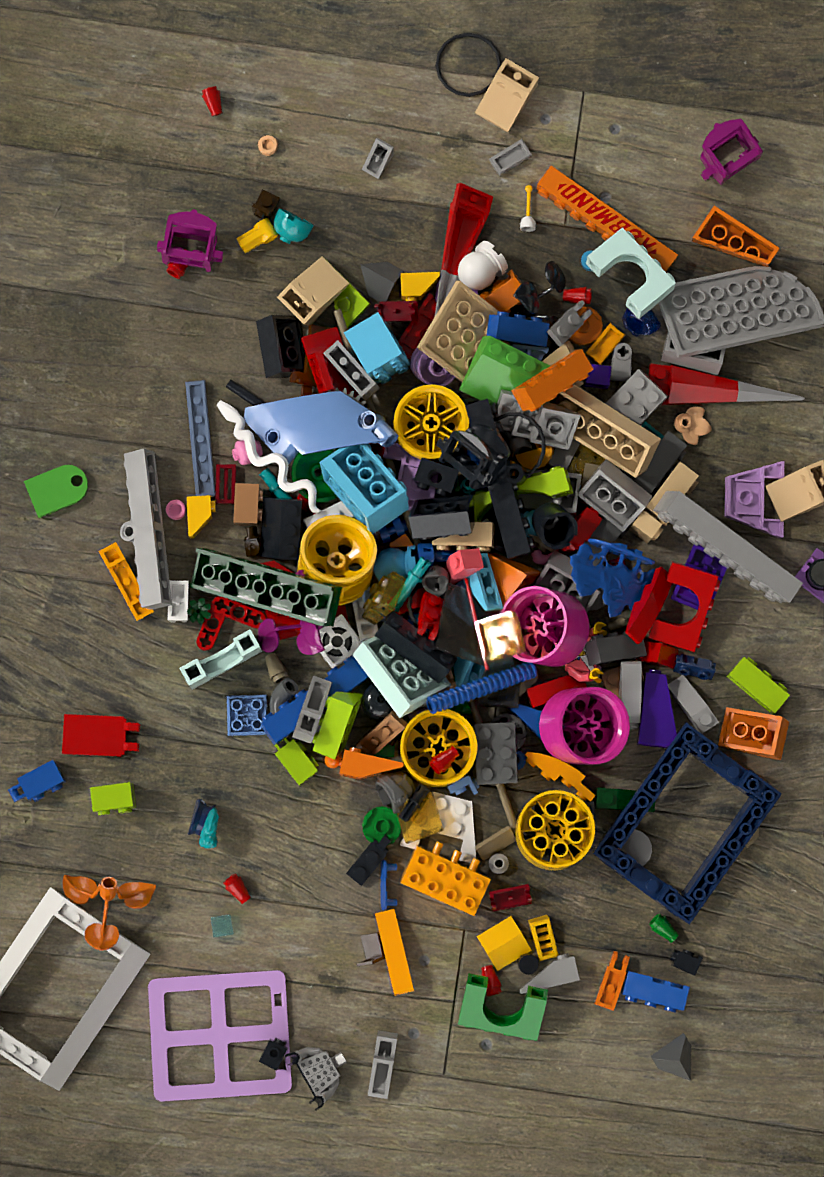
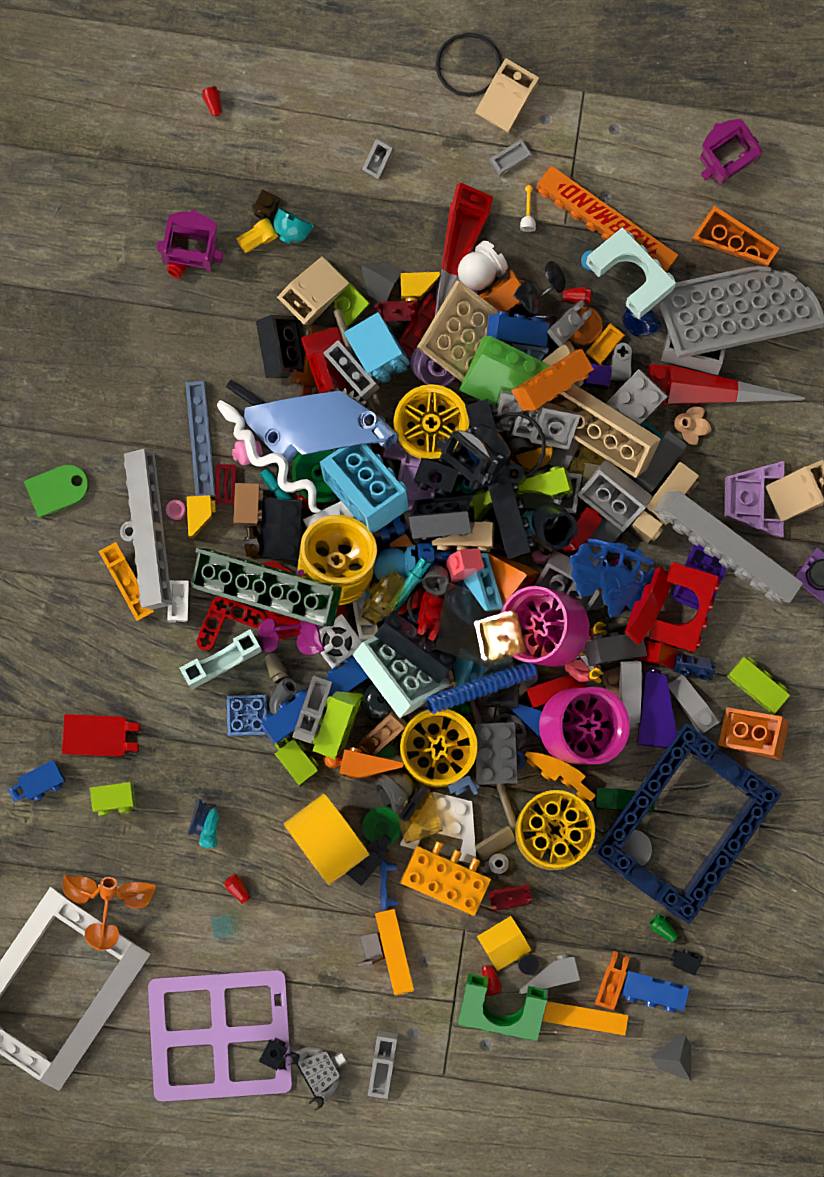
(199, 611): dark green plant -> none
(268, 145): light nougat tile -> none
(326, 839): none -> yellow wheel
(443, 760): red cone -> none
(473, 611): piece -> none
(534, 931): yellow slope -> none
(585, 1018): none -> light orange slope

